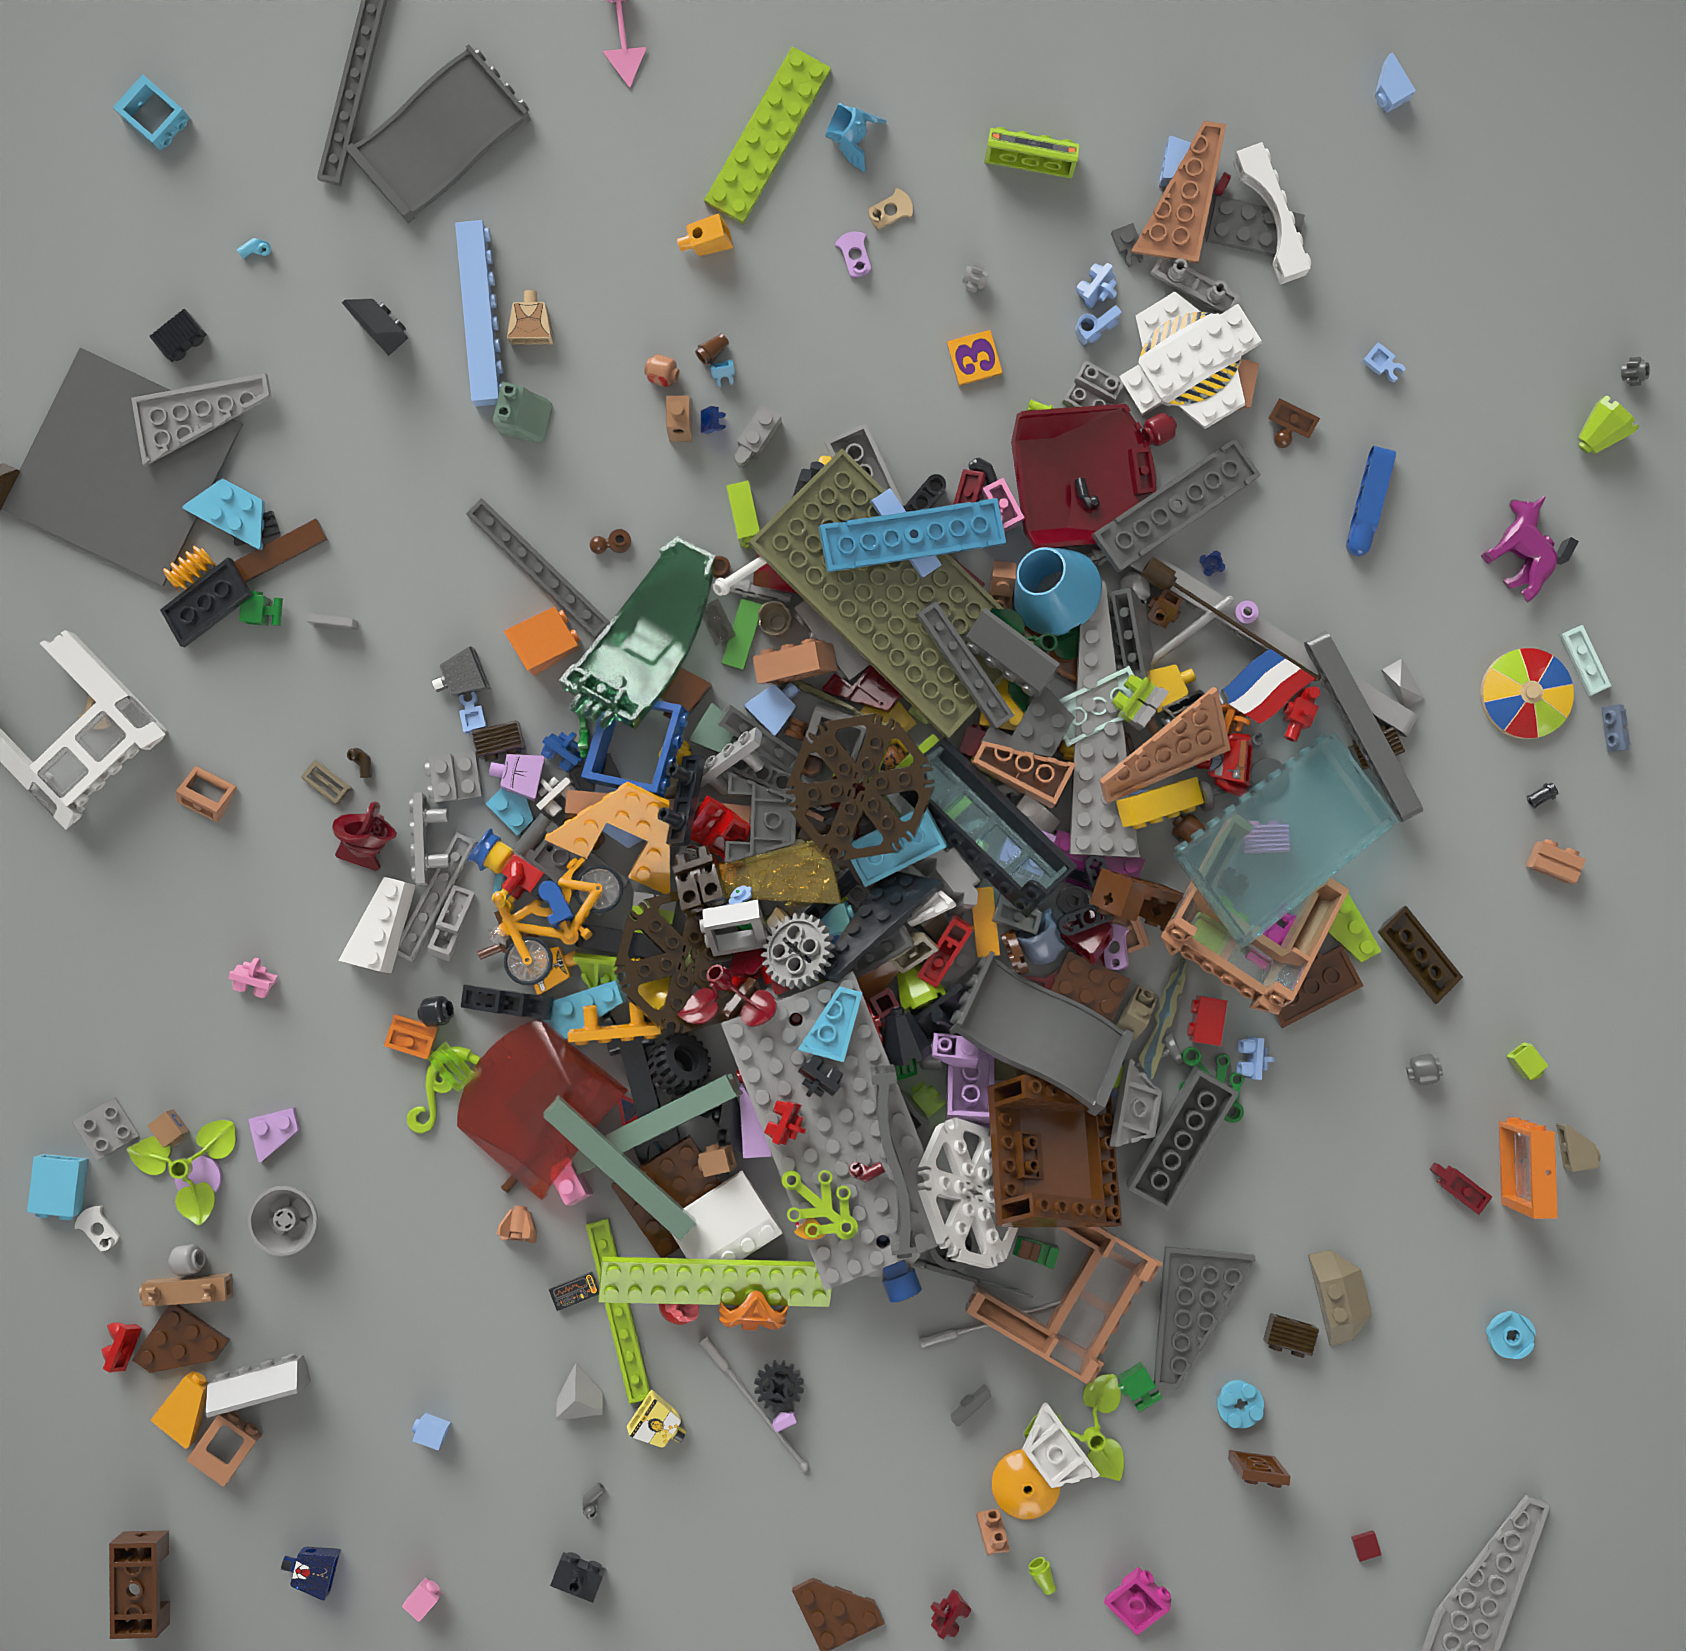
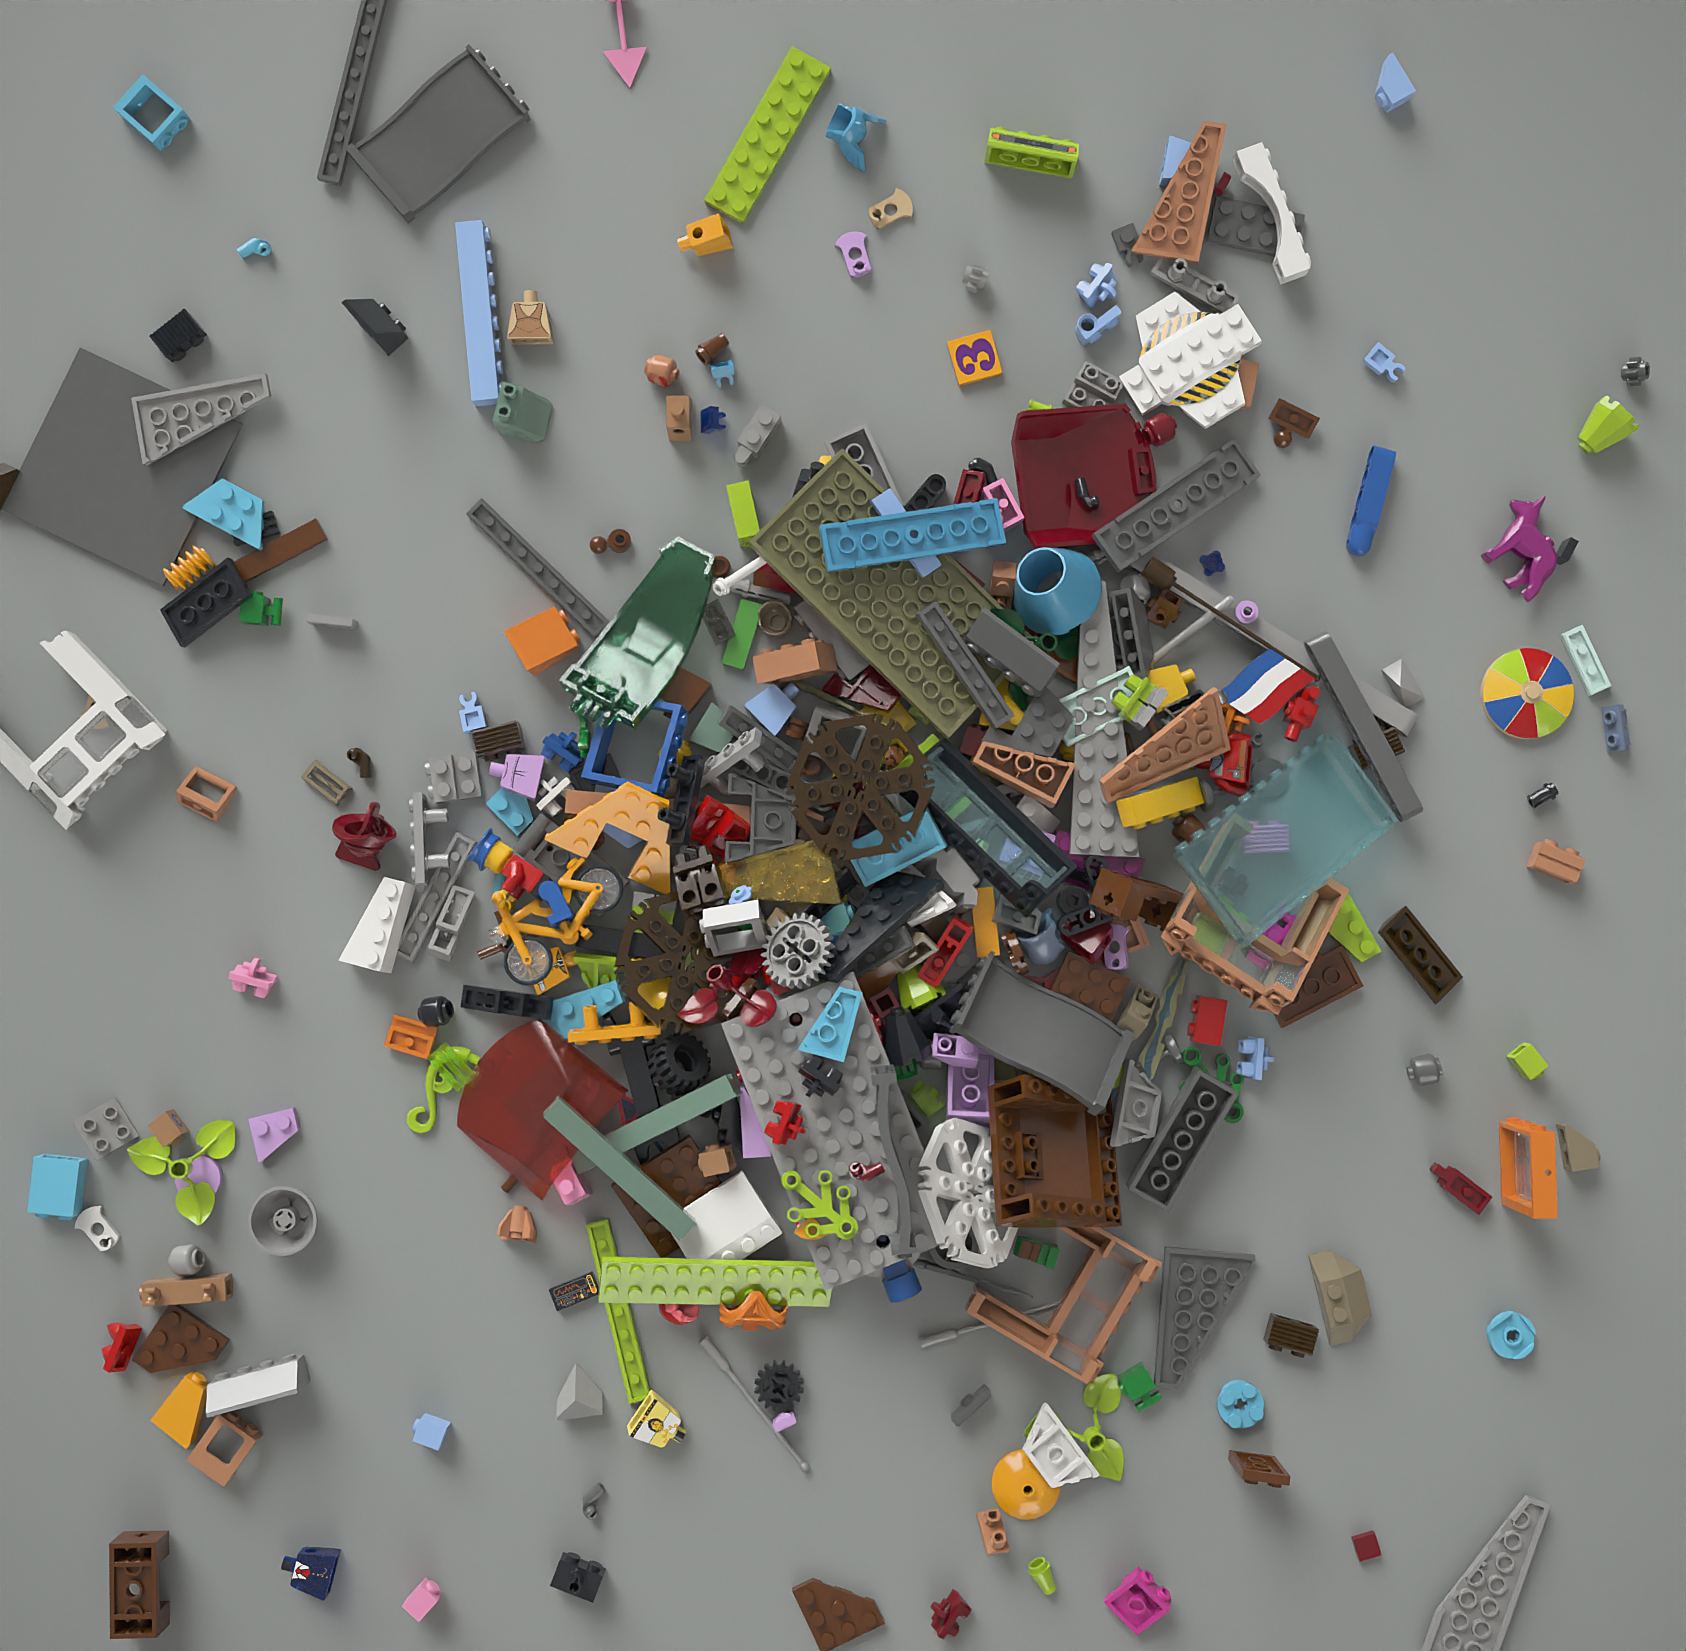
(462, 674): dark grey torso -> none

